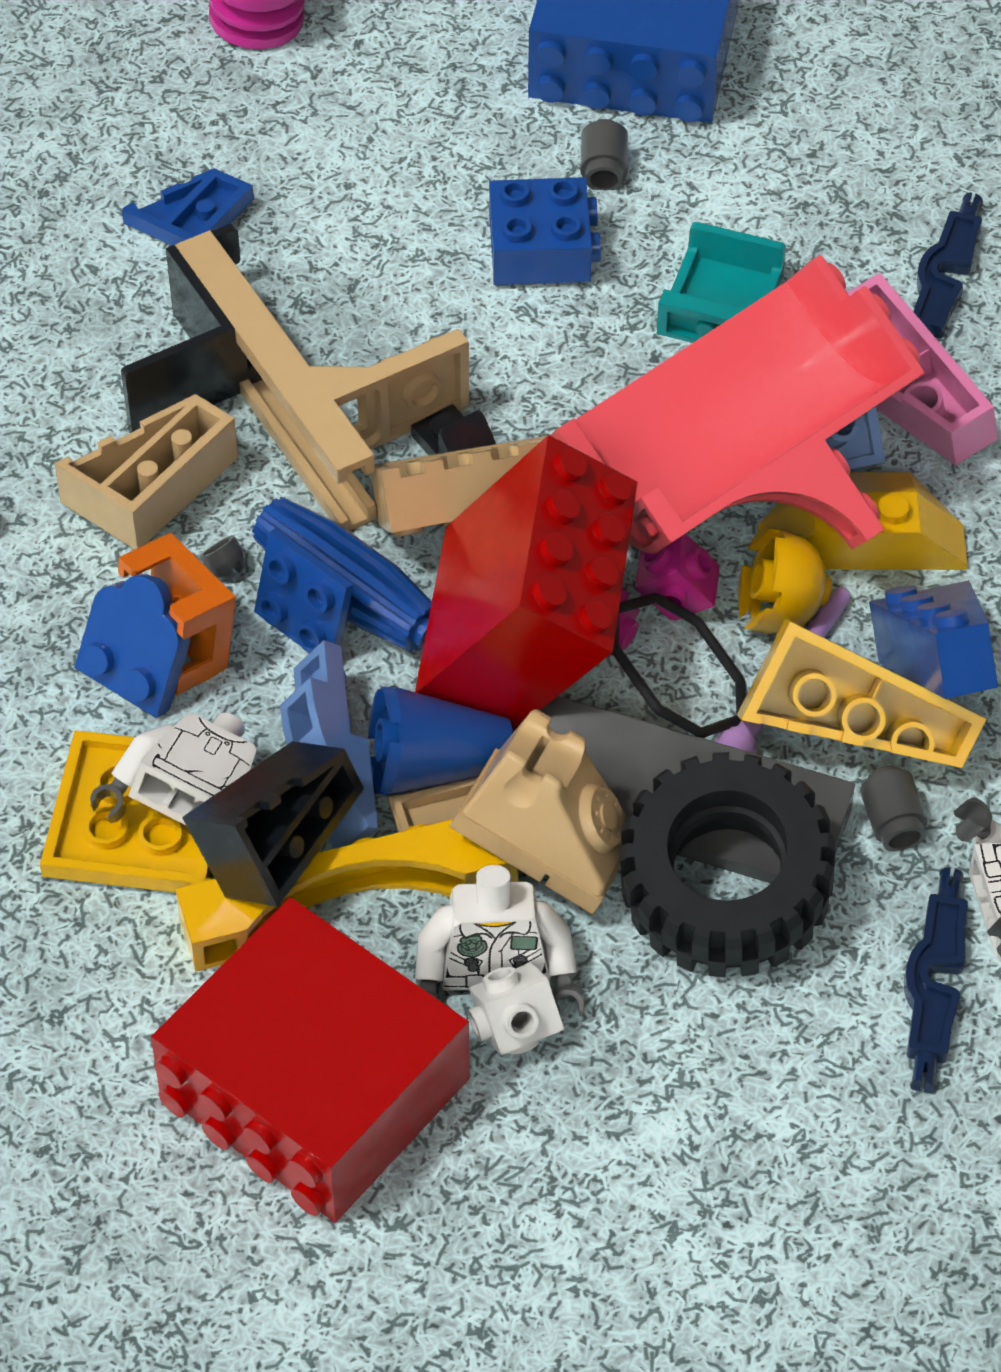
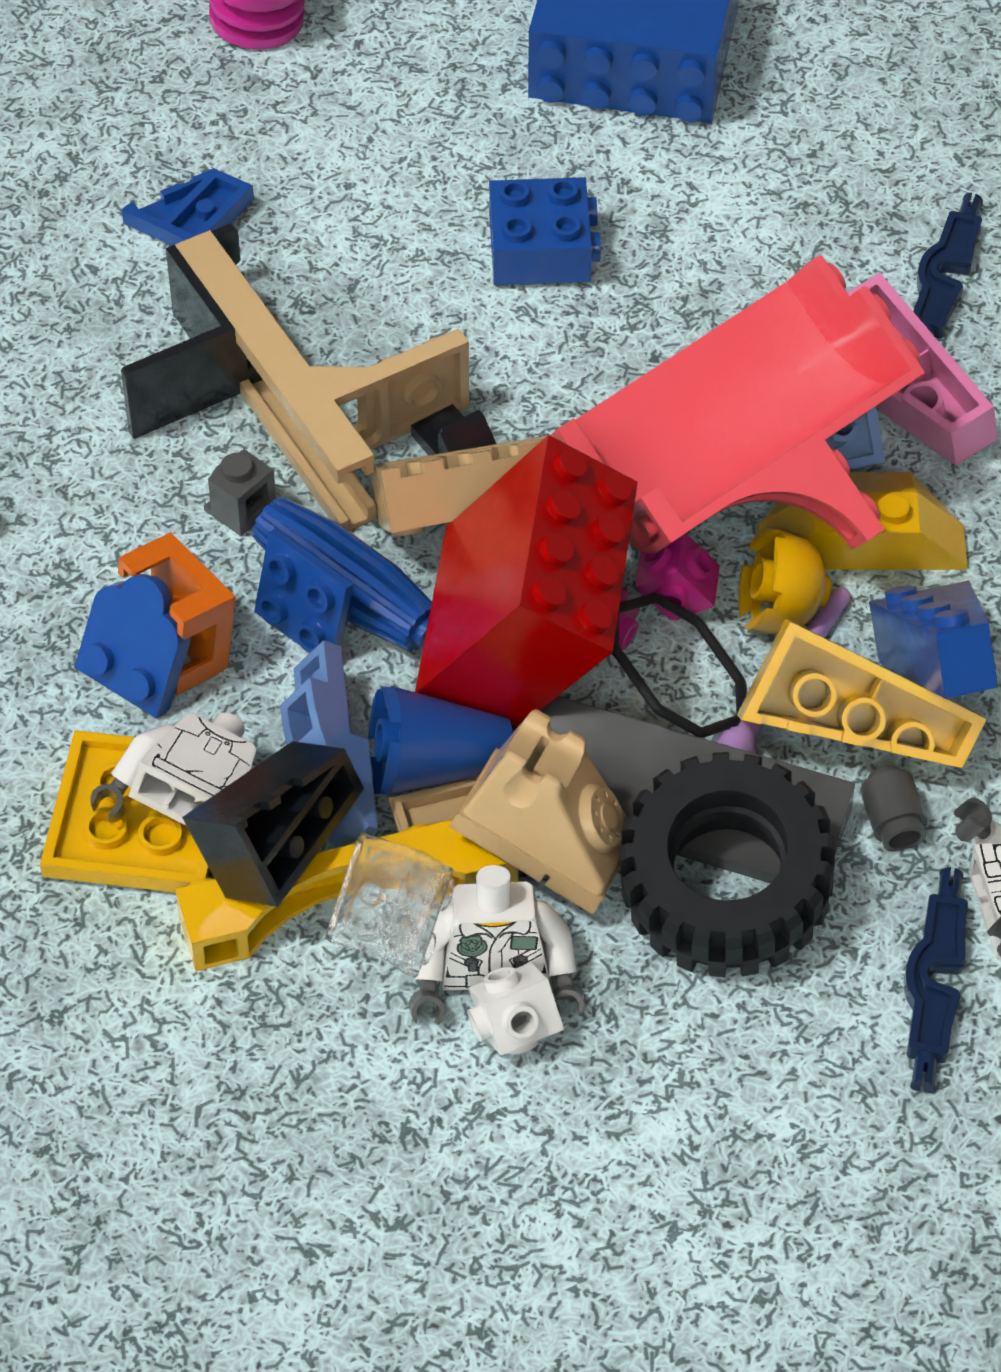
(150, 474): tan wedge -> none
(223, 557): dark grey hinge -> none
(233, 482): none -> dark grey brick
(311, 1059): red brick -> none
(391, 903): none -> clear bracket
(604, 154): dark grey brick -> none
(718, 280): teal panel -> none

